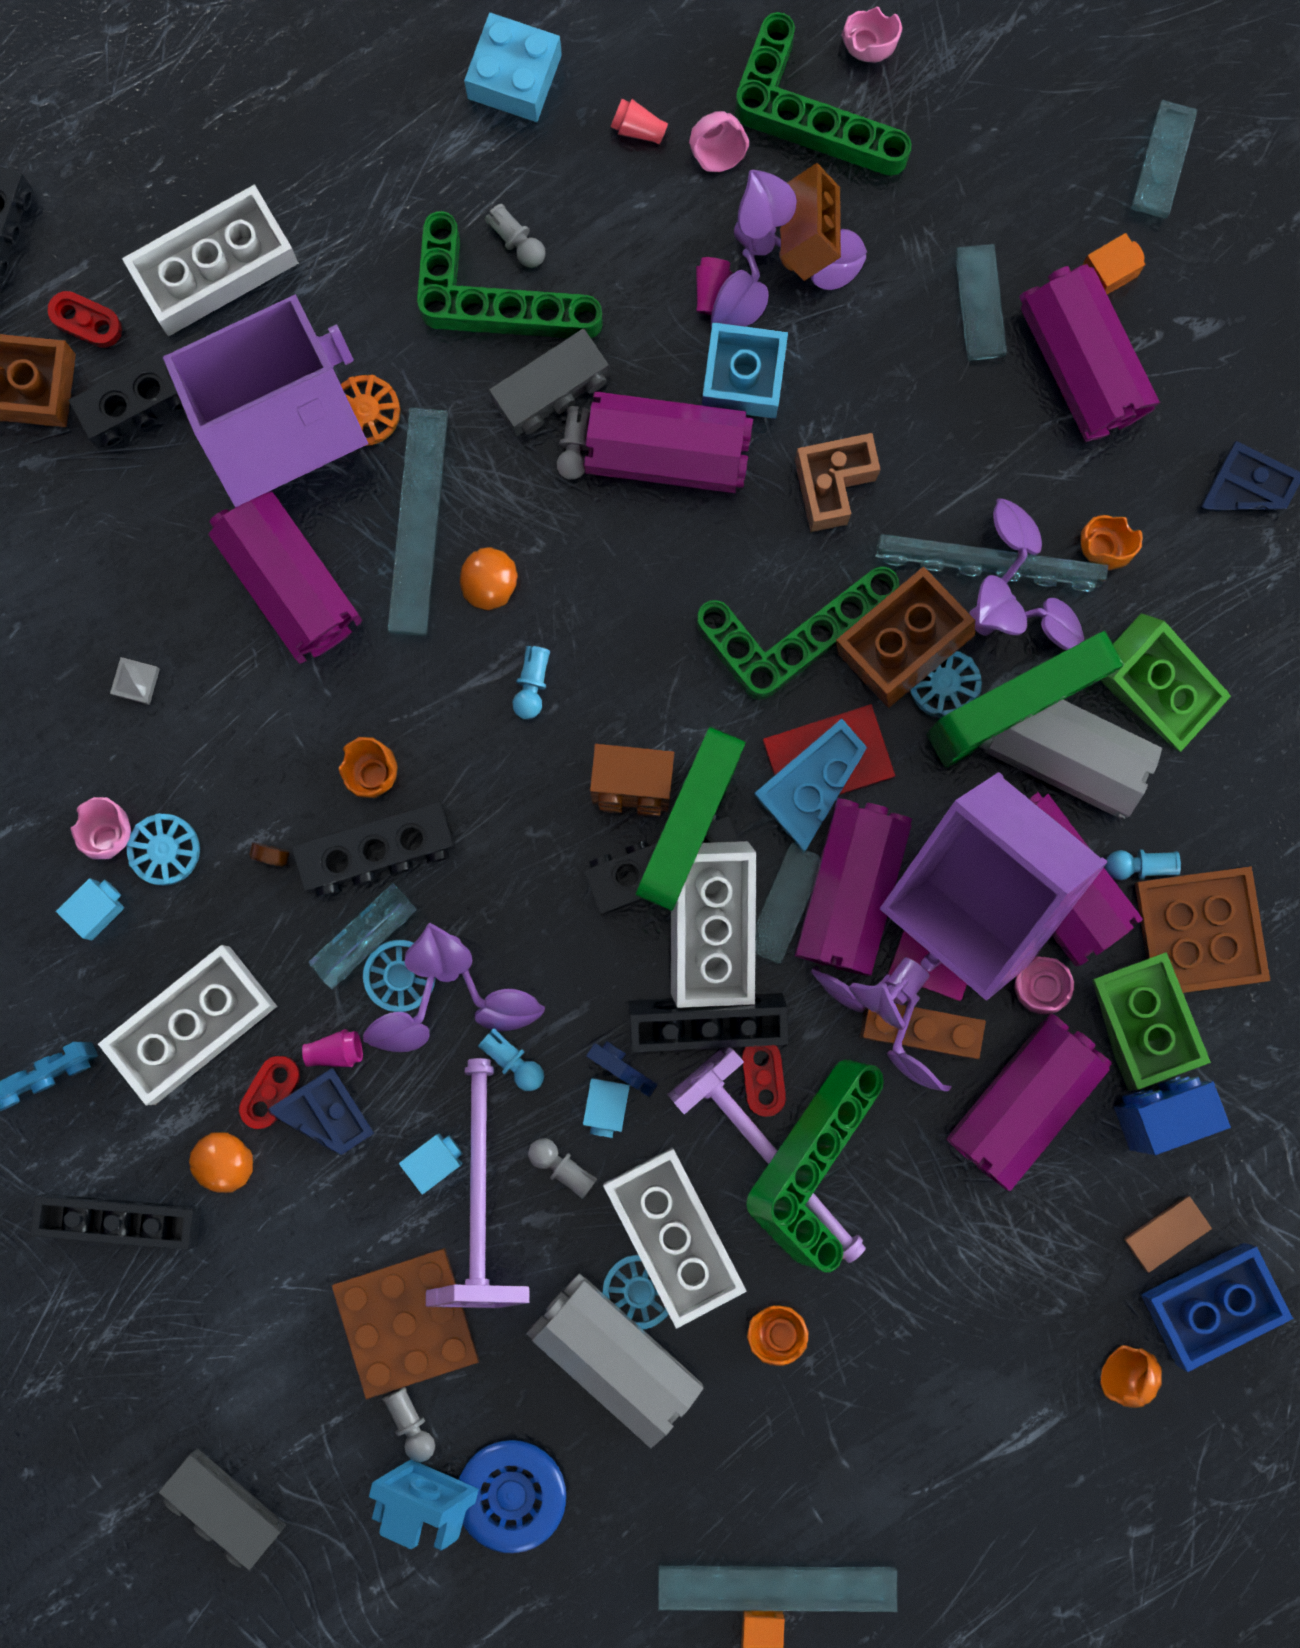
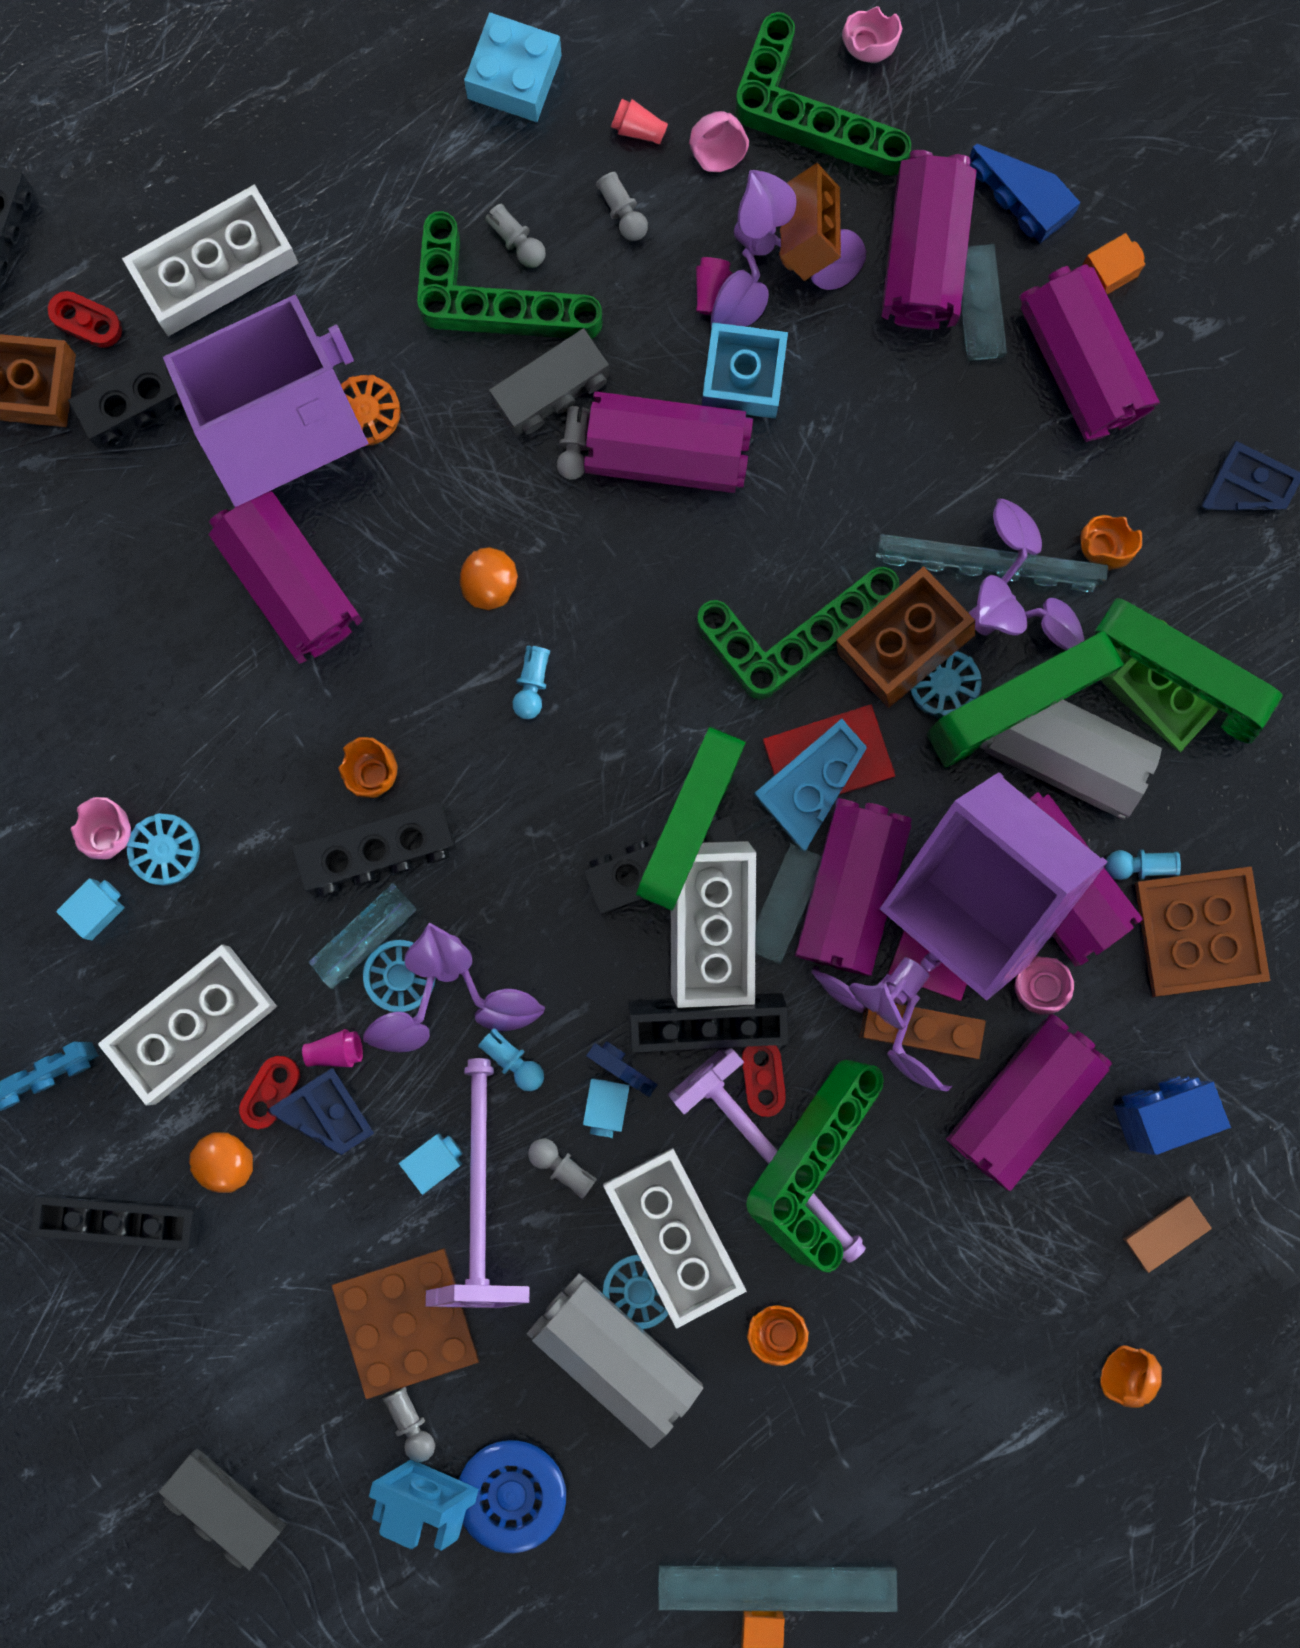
(135, 681): light grey tile -> none
(268, 854): reddish brown tile -> none
(418, 521): clear light blue plate -> none
(631, 779): dark orange brick -> none
(633, 224): none -> light grey pin
(825, 473): nougat brick -> none
(929, 240): none -> magenta brick
(1030, 193): none -> blue slope
(1149, 1023): bright green slope -> none
(1164, 159): clear light blue plate -> none
(1193, 667): none -> green beam
(1217, 1306): blue brick -> none

